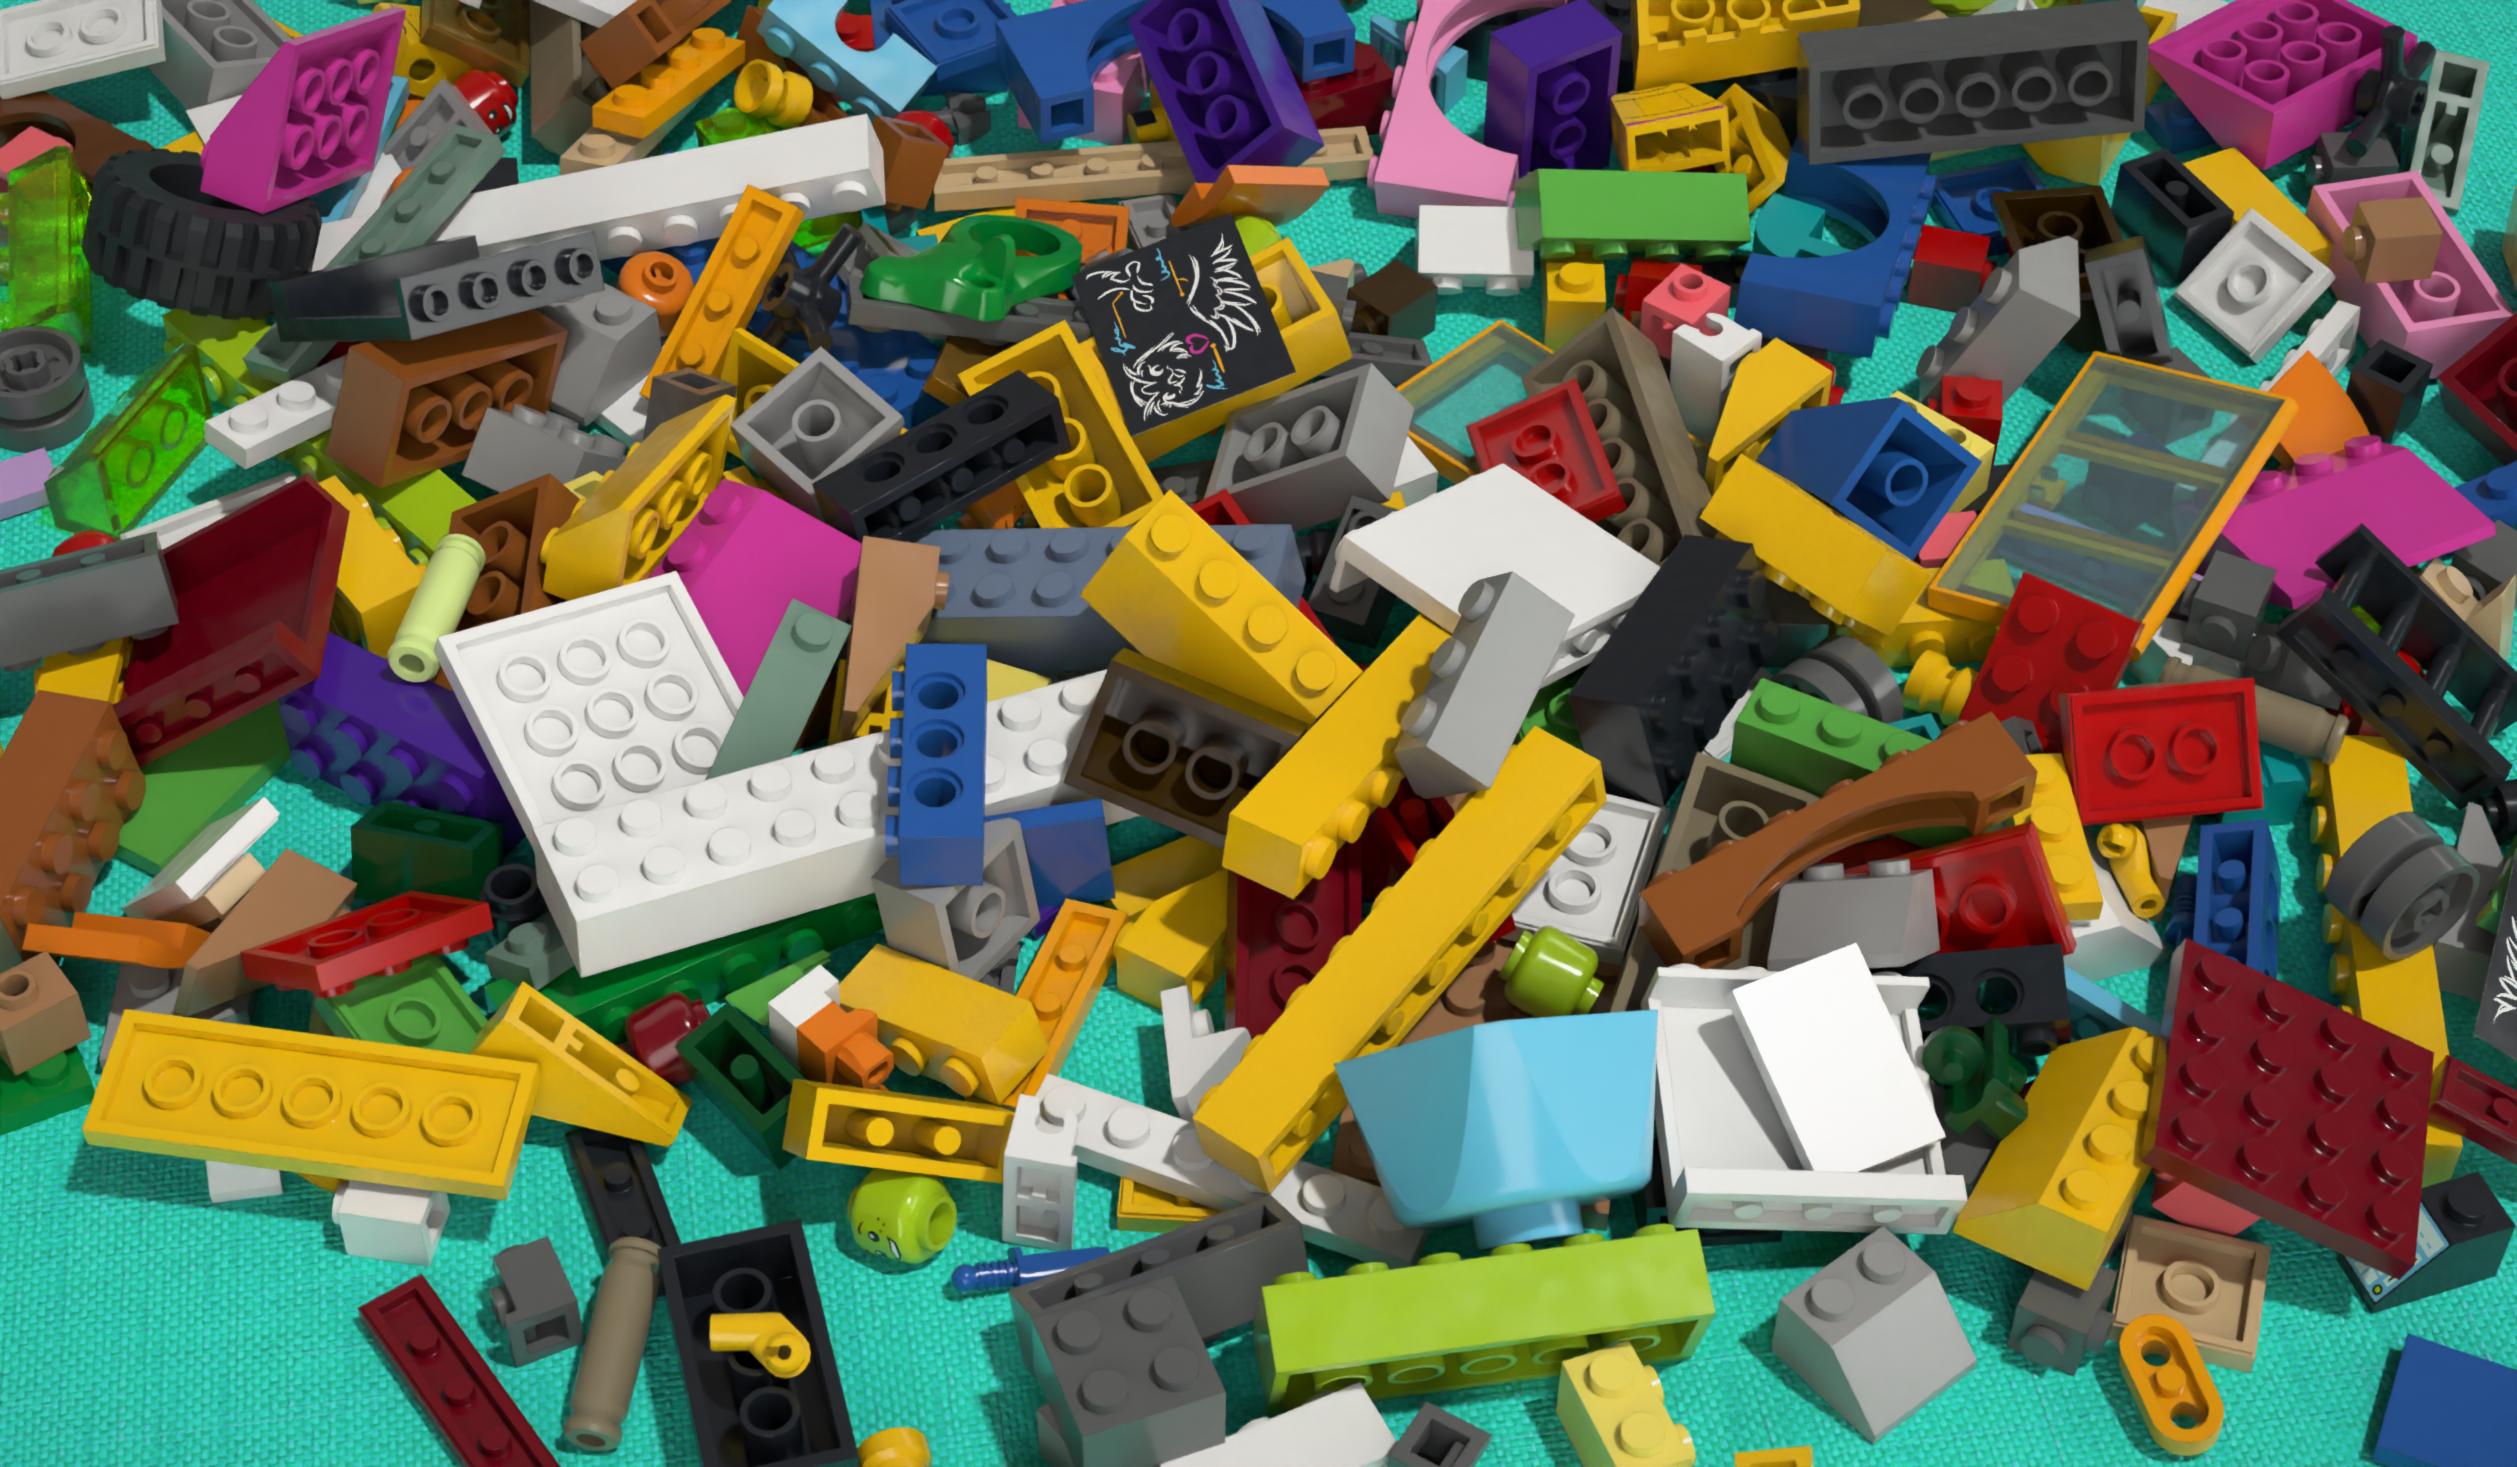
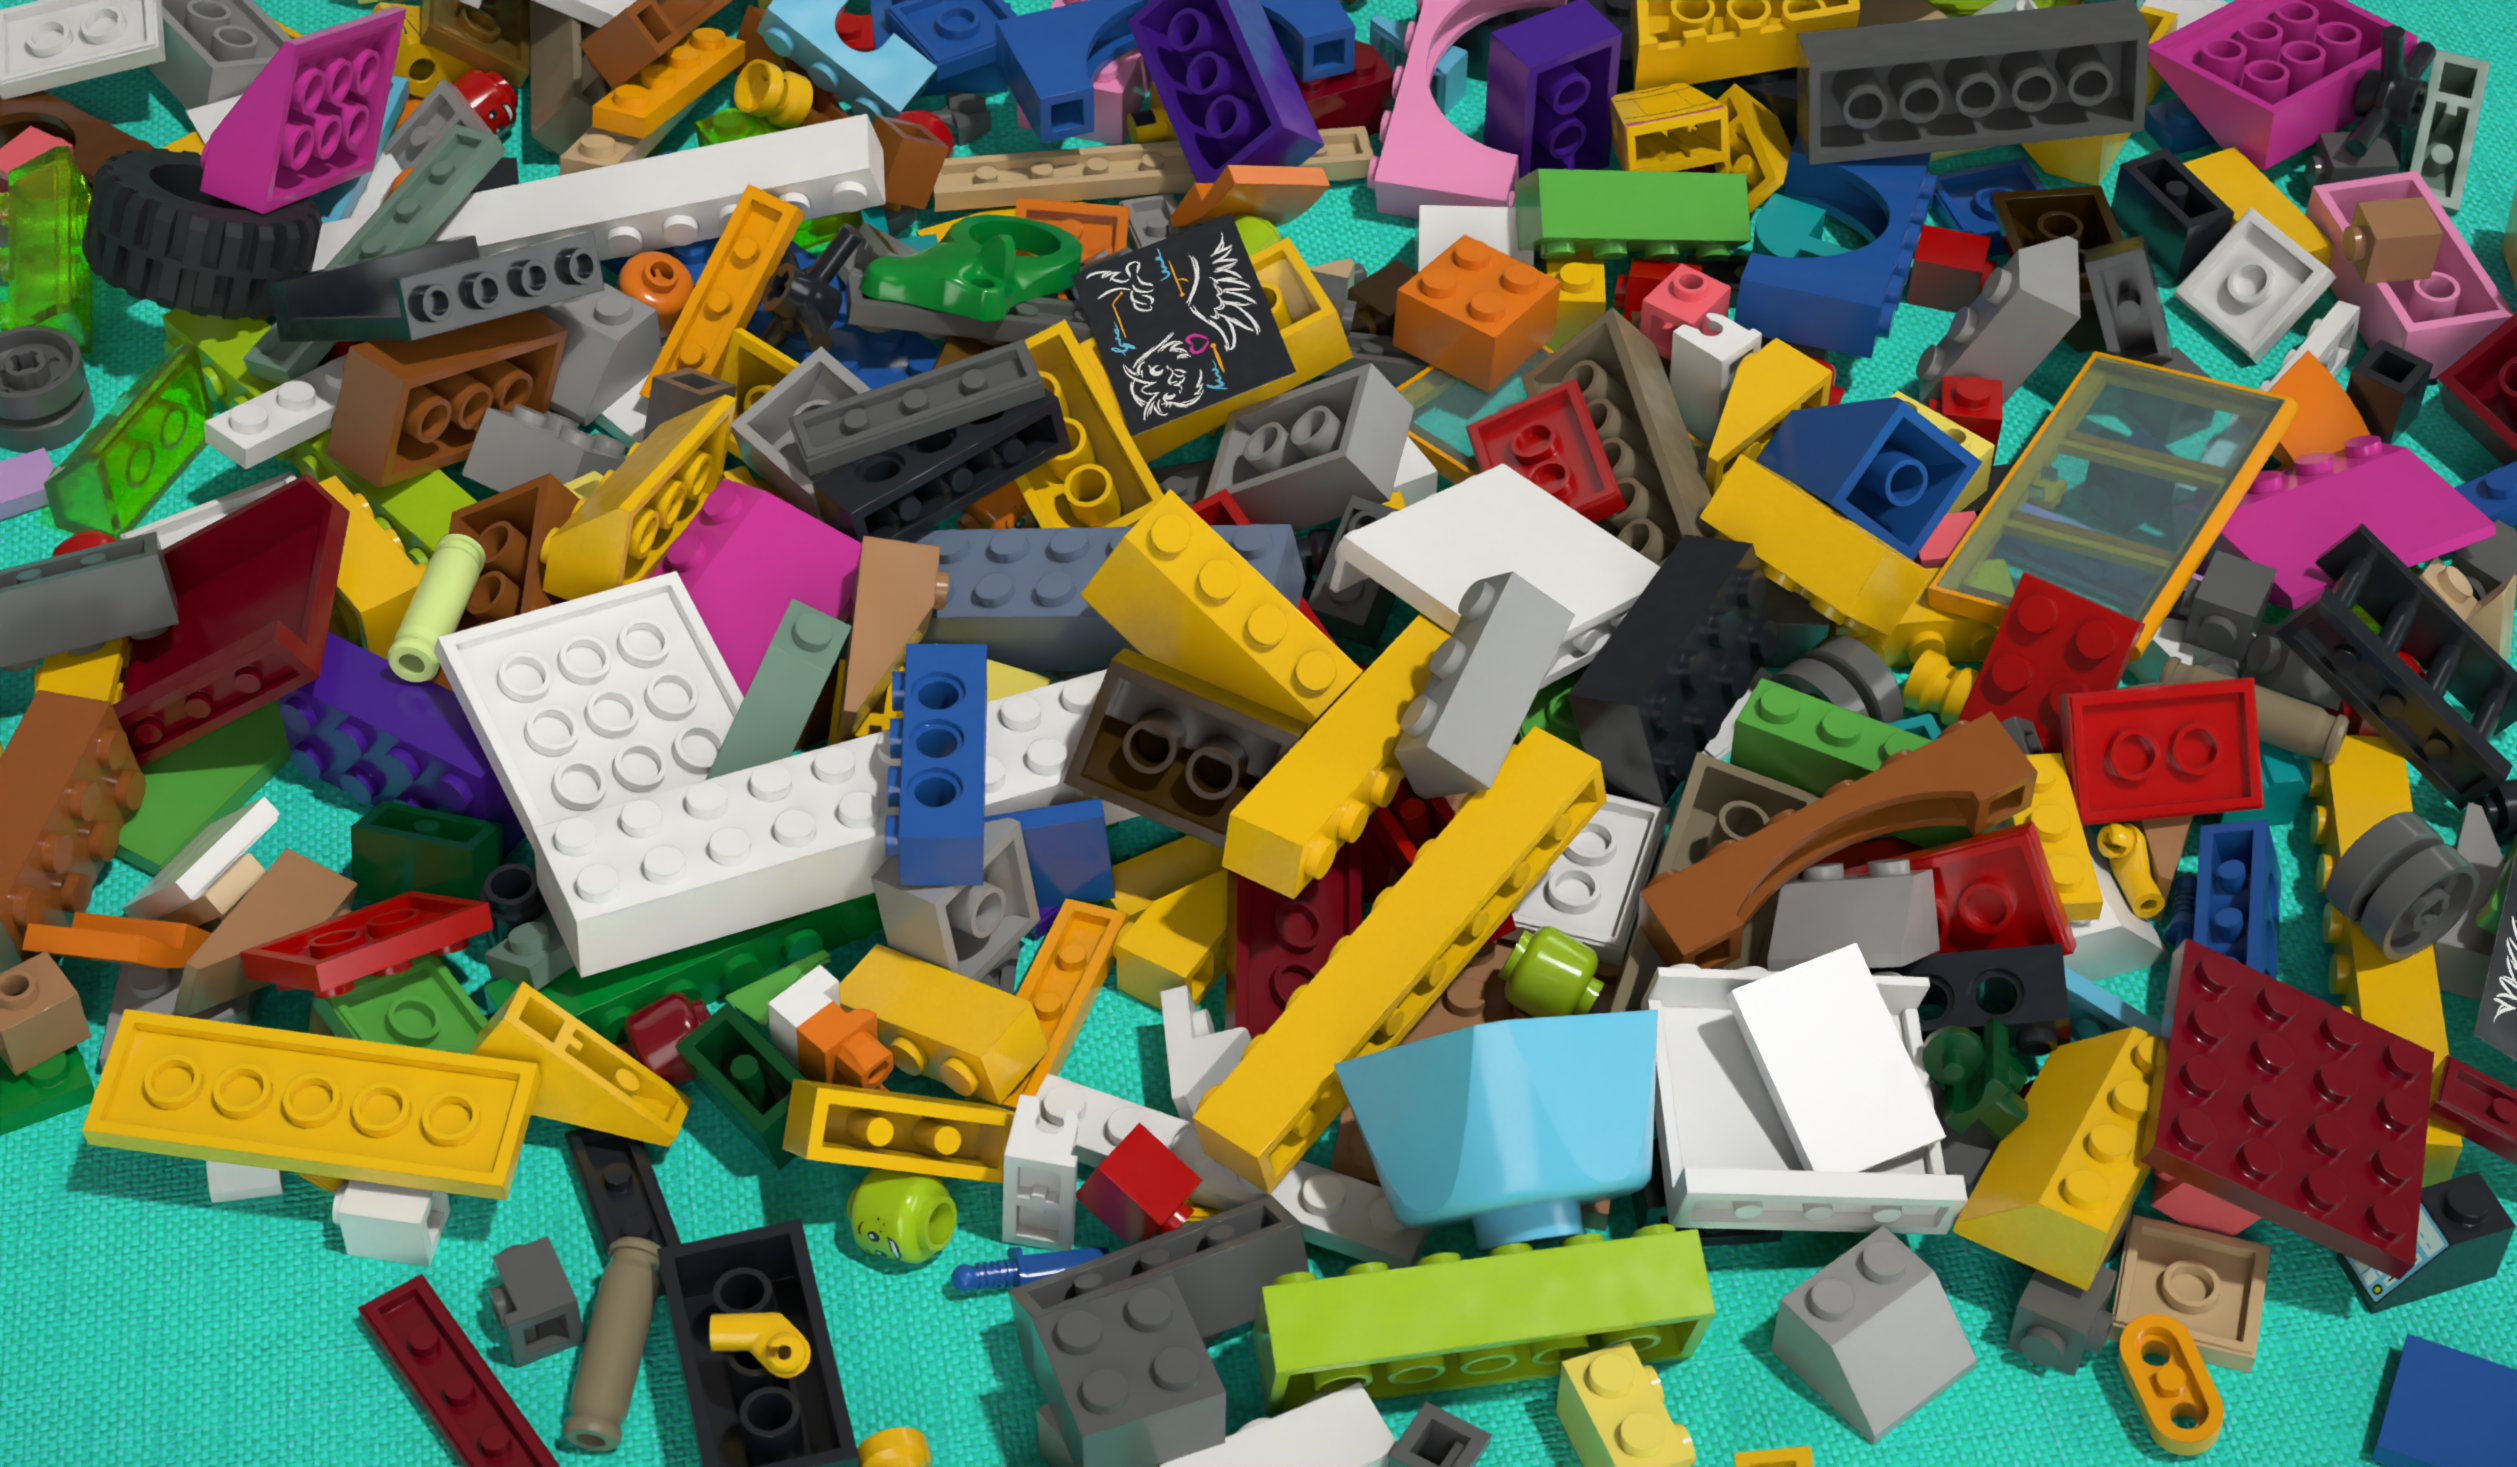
(916, 407): none -> dark grey tile
(1140, 1188): none -> red brick
(1476, 313): none -> orange brick

